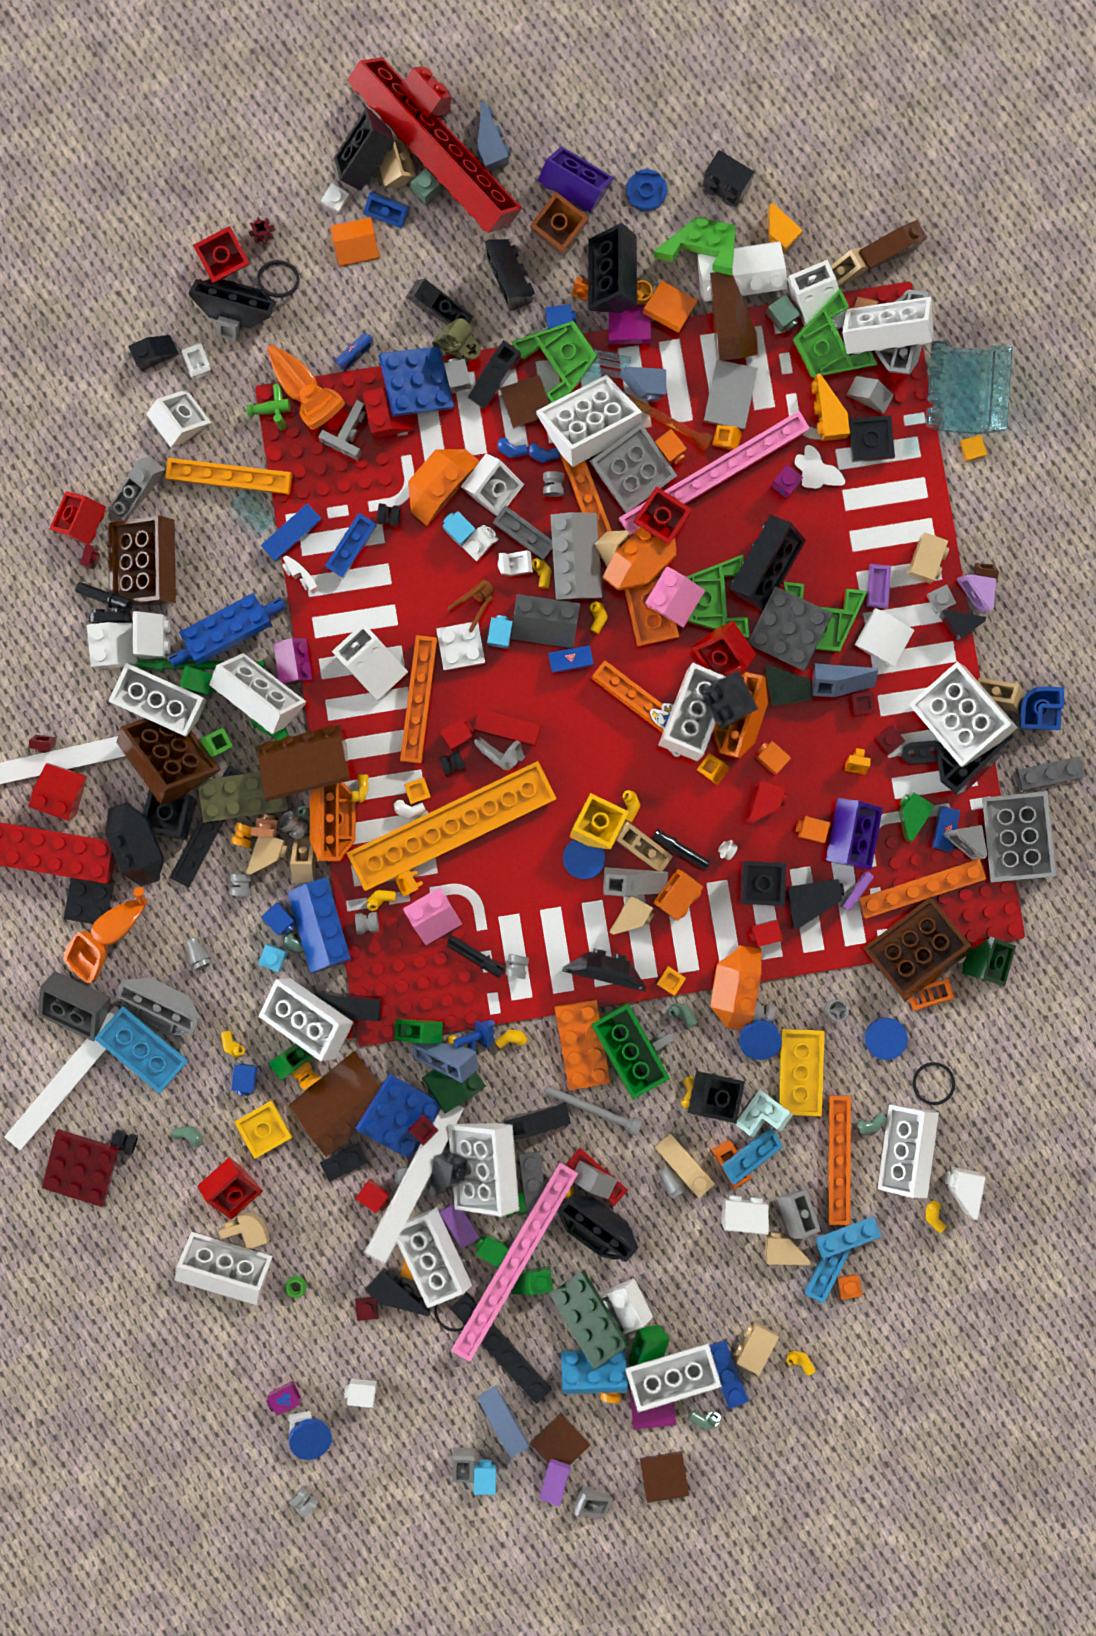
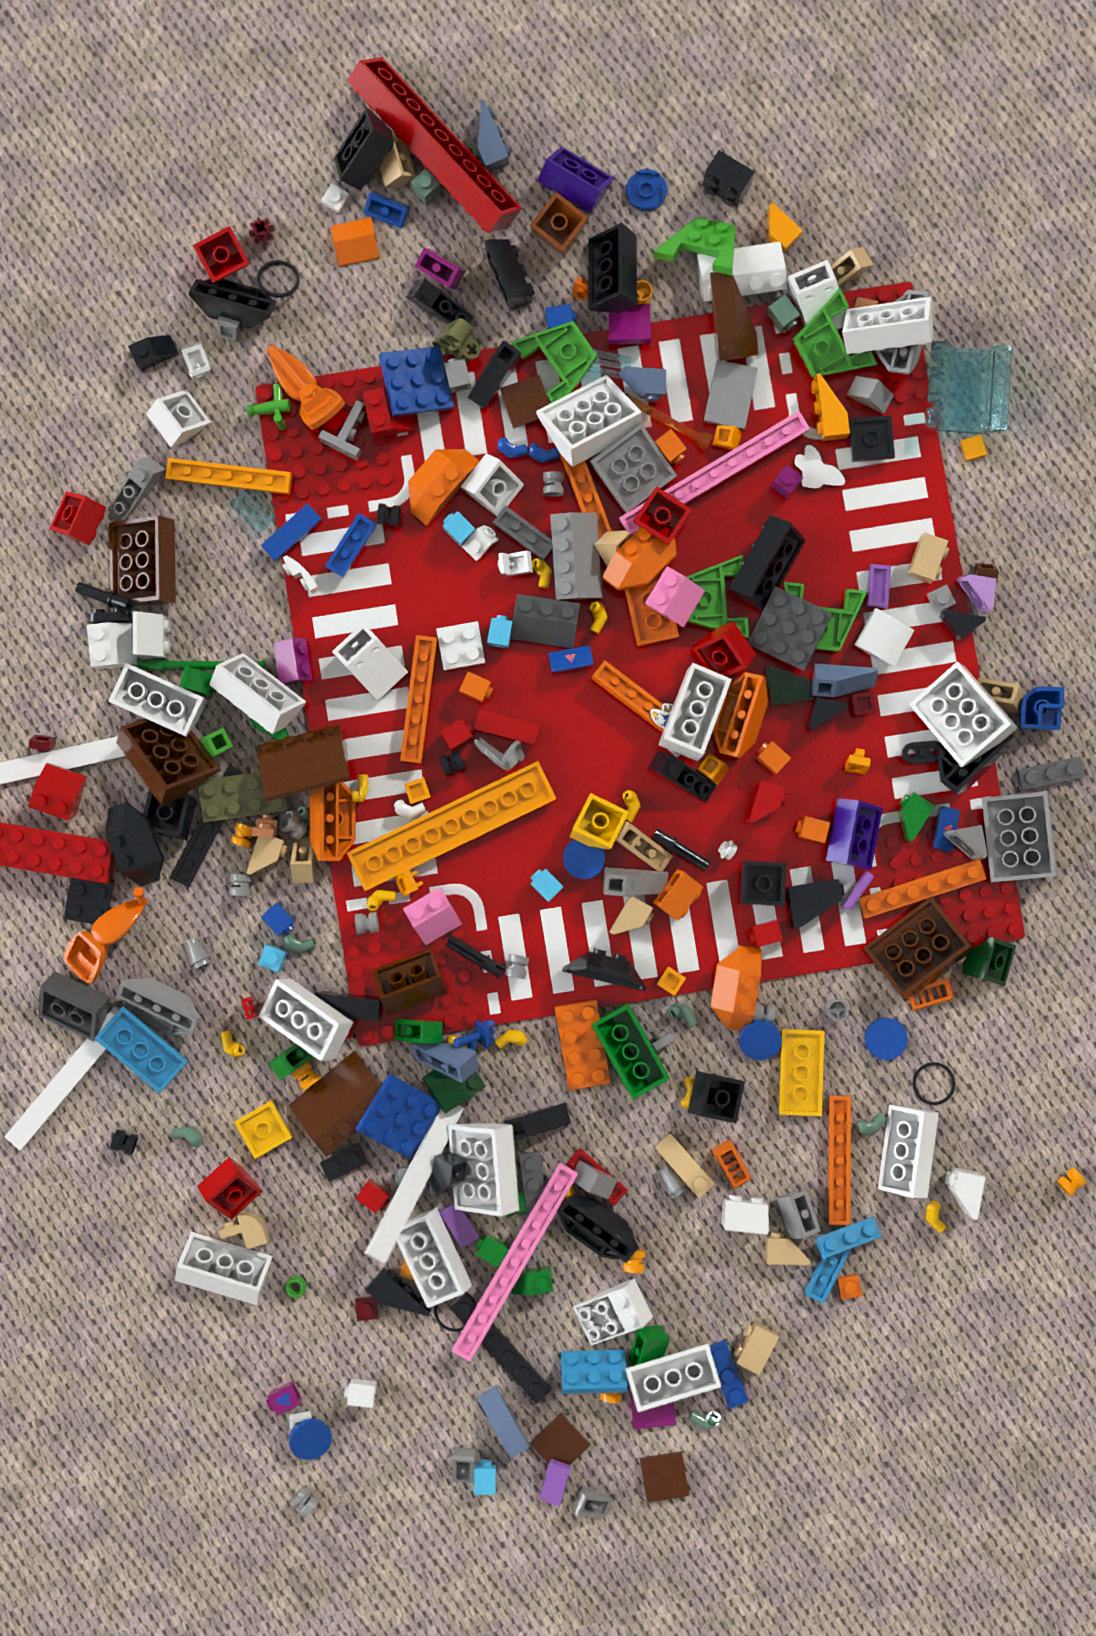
(80, 1168): dark red plate -> none
(90, 557): dark red plate -> none
(225, 629): blue plate -> none
(244, 1079): blue brick -> none
(251, 1007): none -> red tile
(319, 925): blue slope -> none
(354, 351): blue slope -> none
(409, 981): none -> reddish brown slope
(422, 1129): dark red plate -> none
(426, 92): red slope -> none
(440, 268): none -> magenta brick
(476, 687): none -> orange brick
(480, 592): dark orange plant -> none
(545, 884): none -> medium azure brick
(589, 1320): plate -> none
(631, 1125): light grey piece -> none
(634, 1264): none -> light orange wheel
(670, 306): orange tile -> none
(682, 776): none -> black slope
(729, 700): black brick -> none
(752, 1156): dark azure plate -> none
(763, 1109): light aqua plate -> none
(801, 1359): yellow arm -> none
(823, 711): none -> black slope
(890, 739): dark red plate -> none
(894, 244): reddish brown slope -> none
(1071, 1181): none -> light orange wheel

